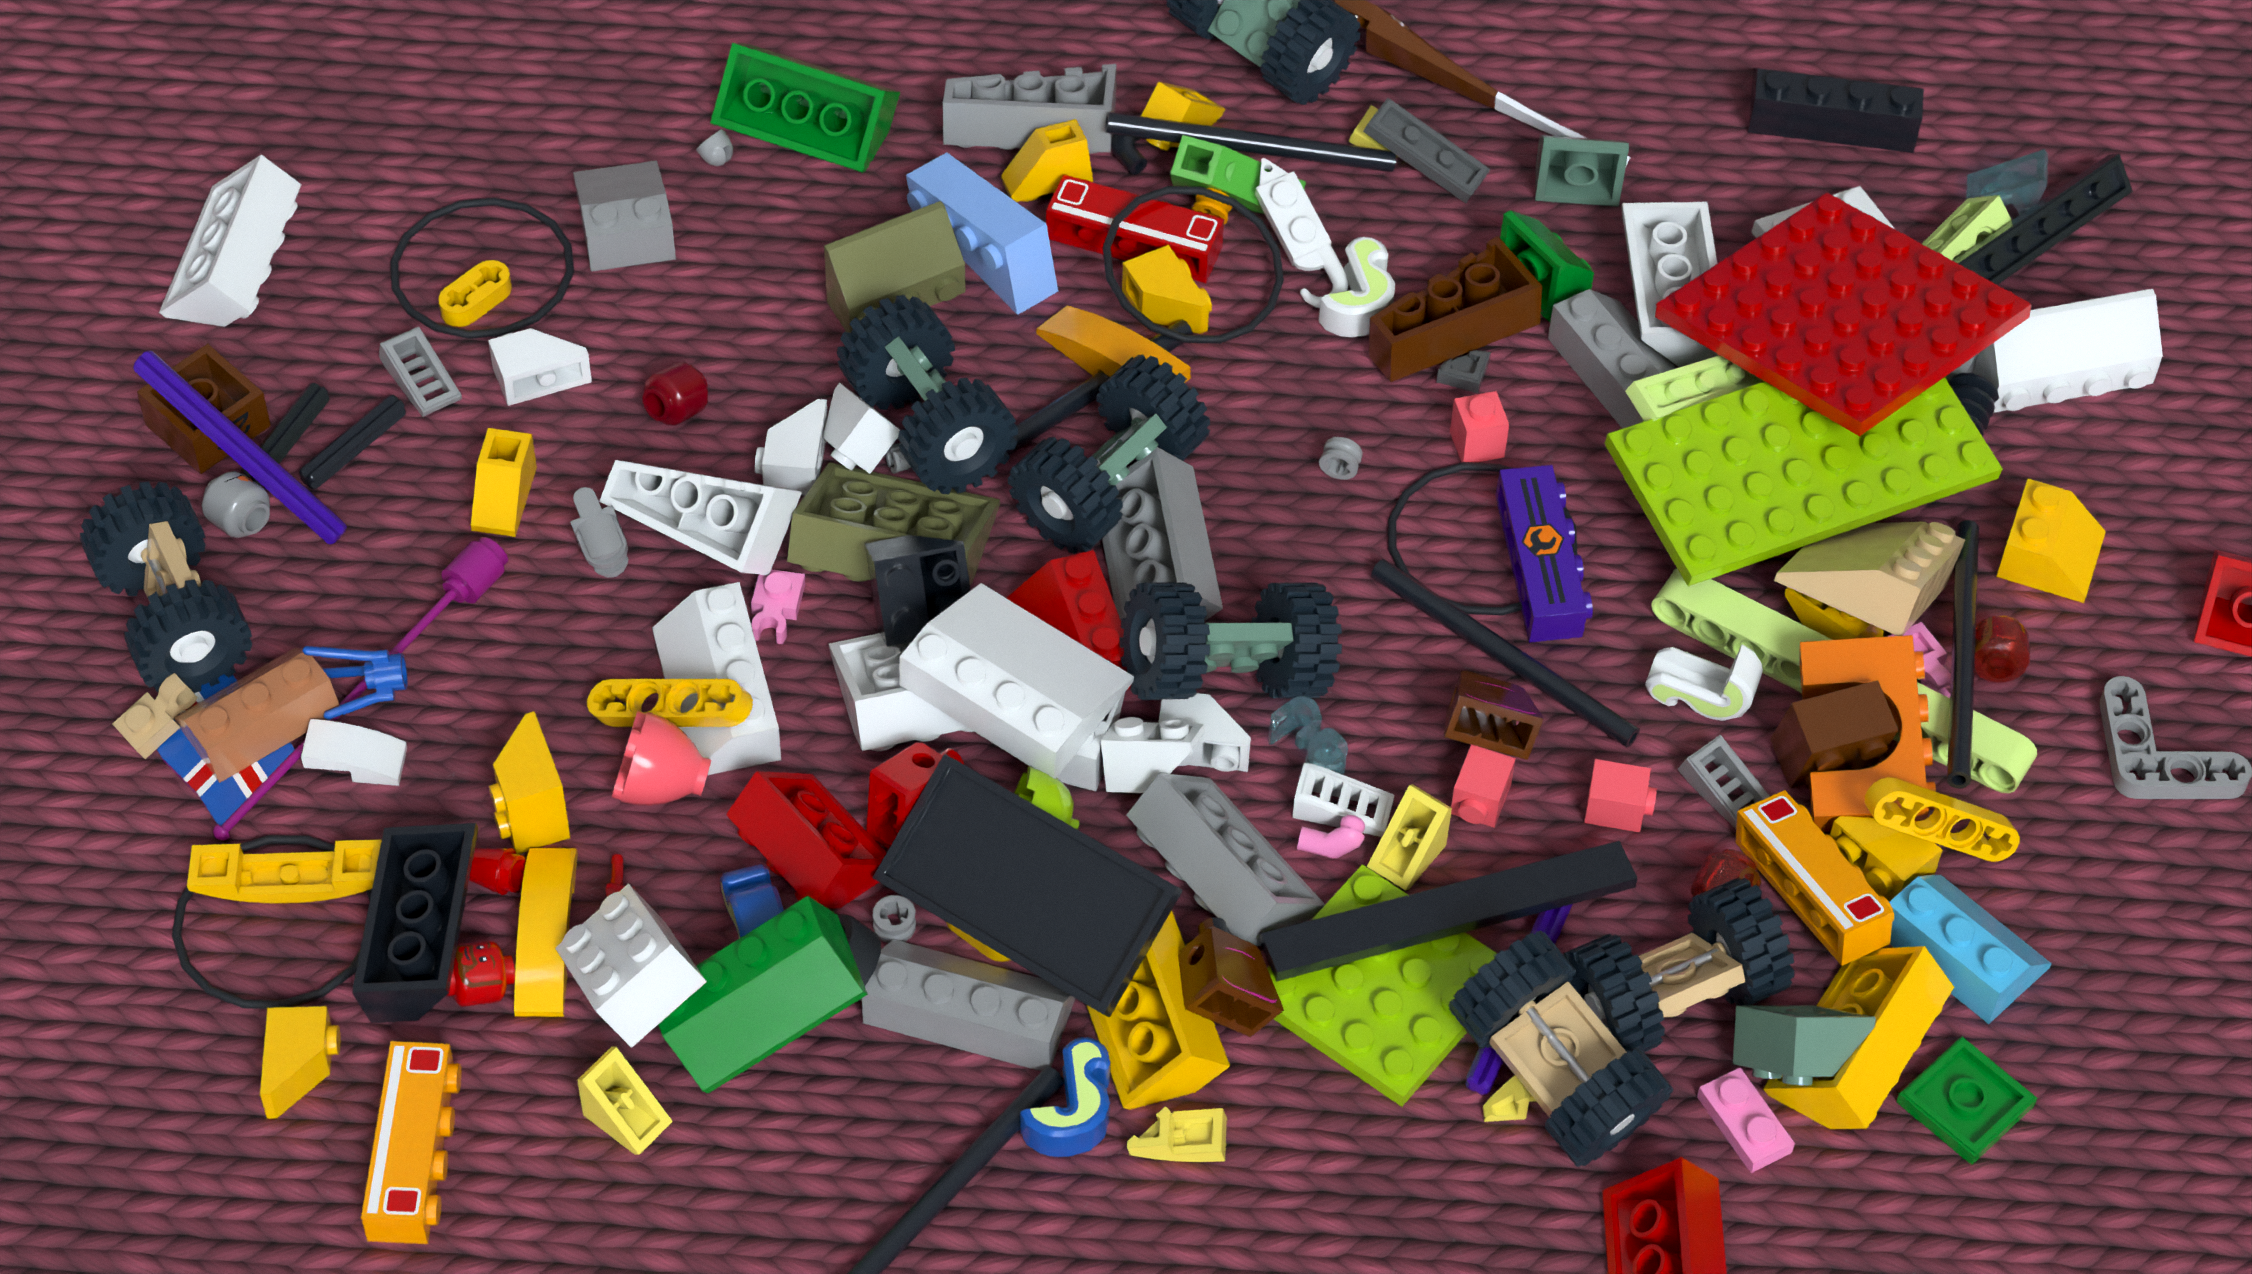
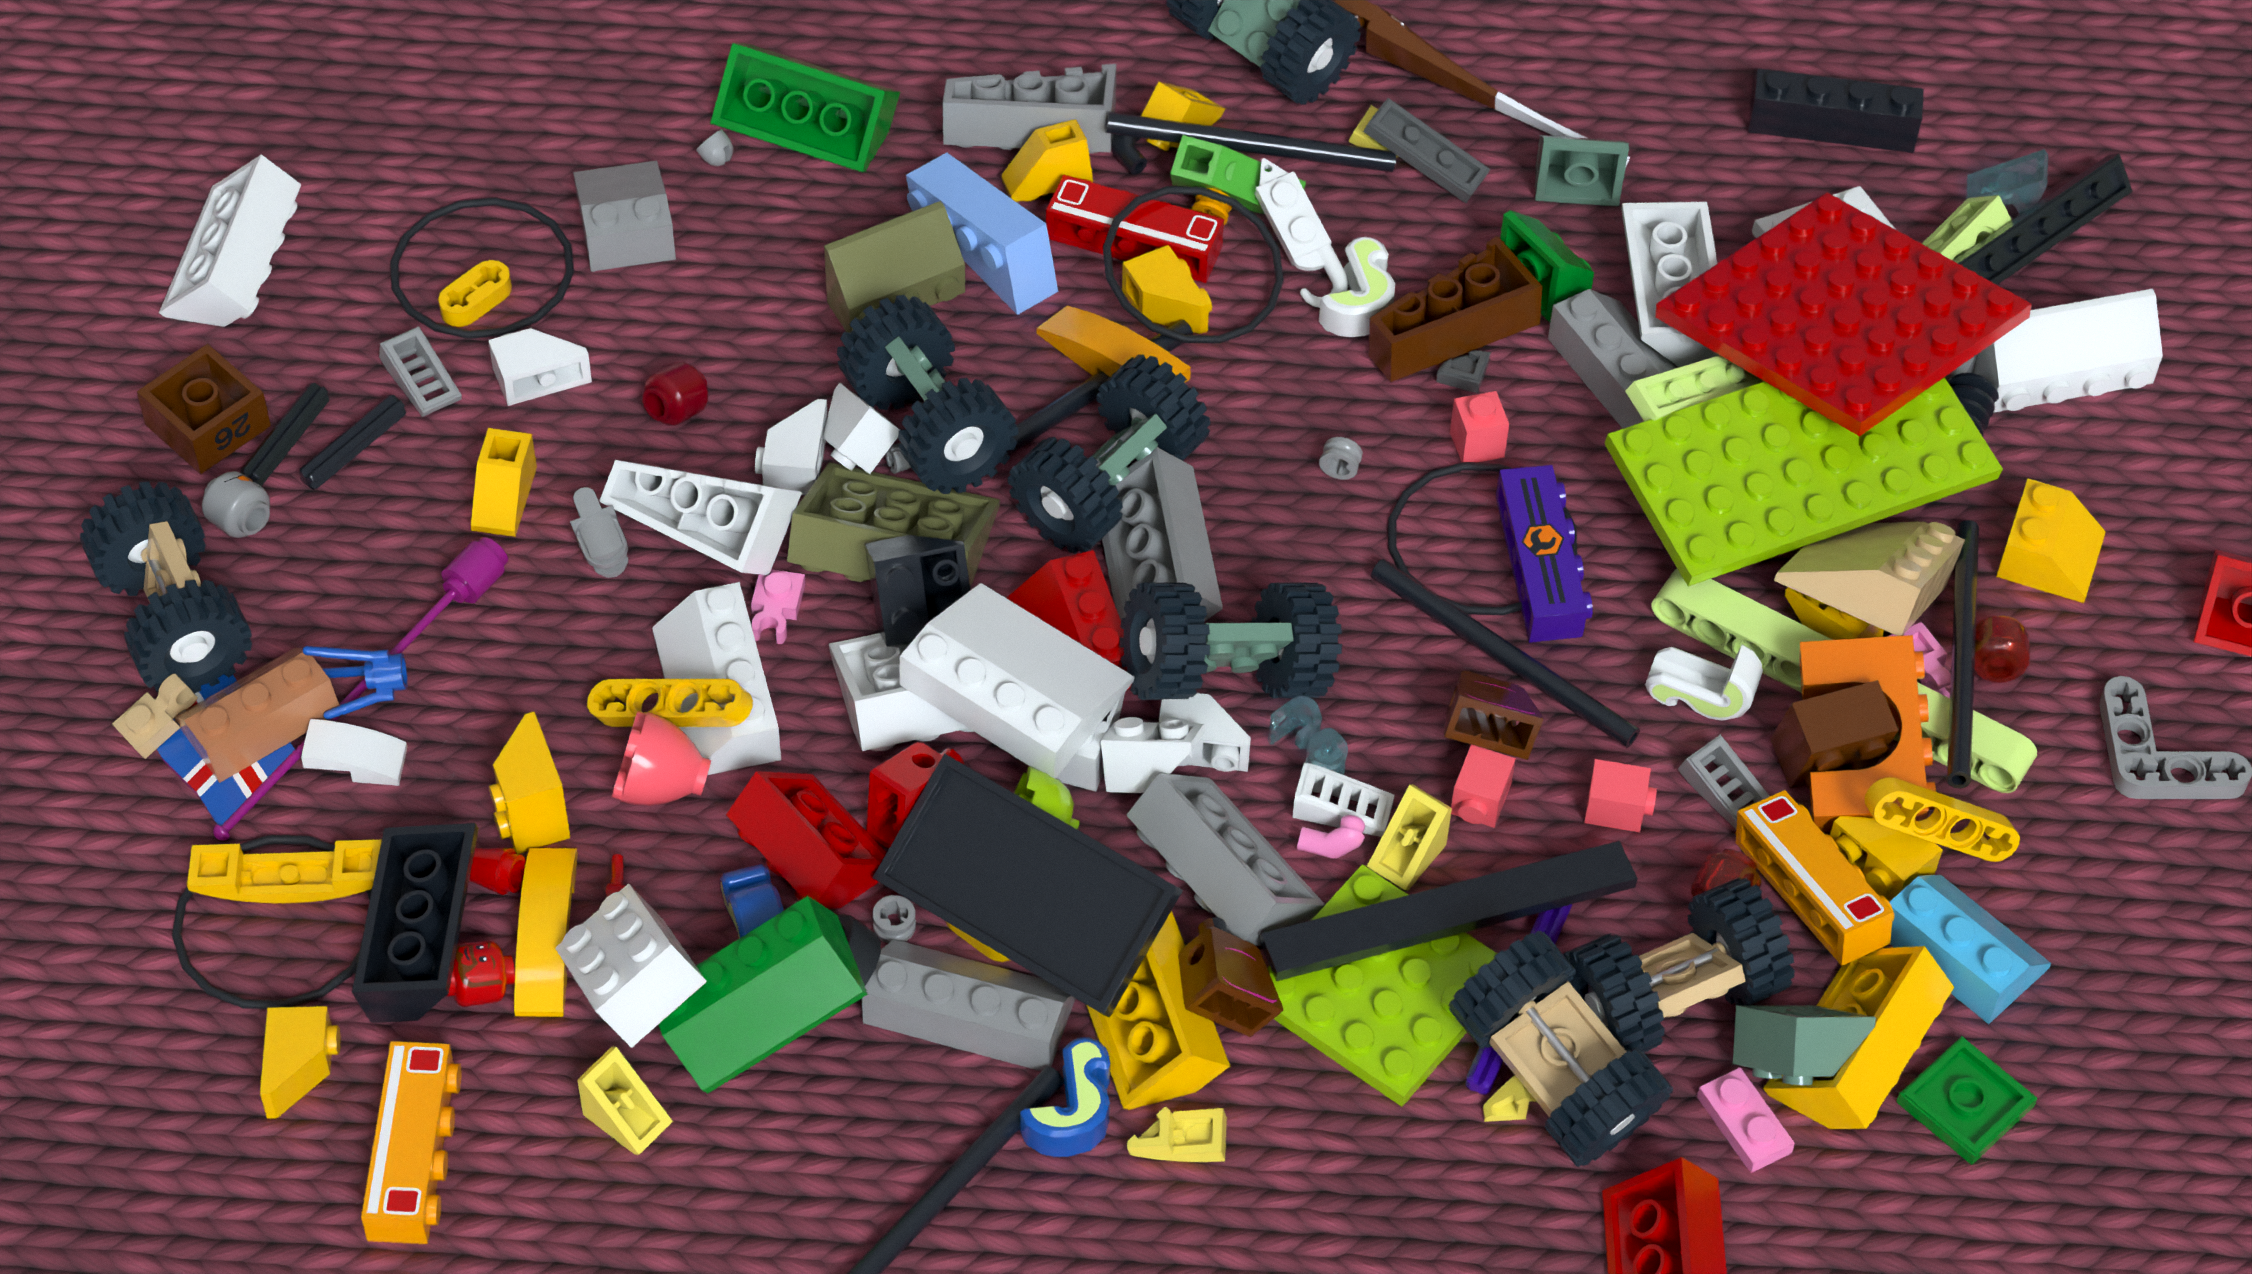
(239, 447): dark purple axle -> none

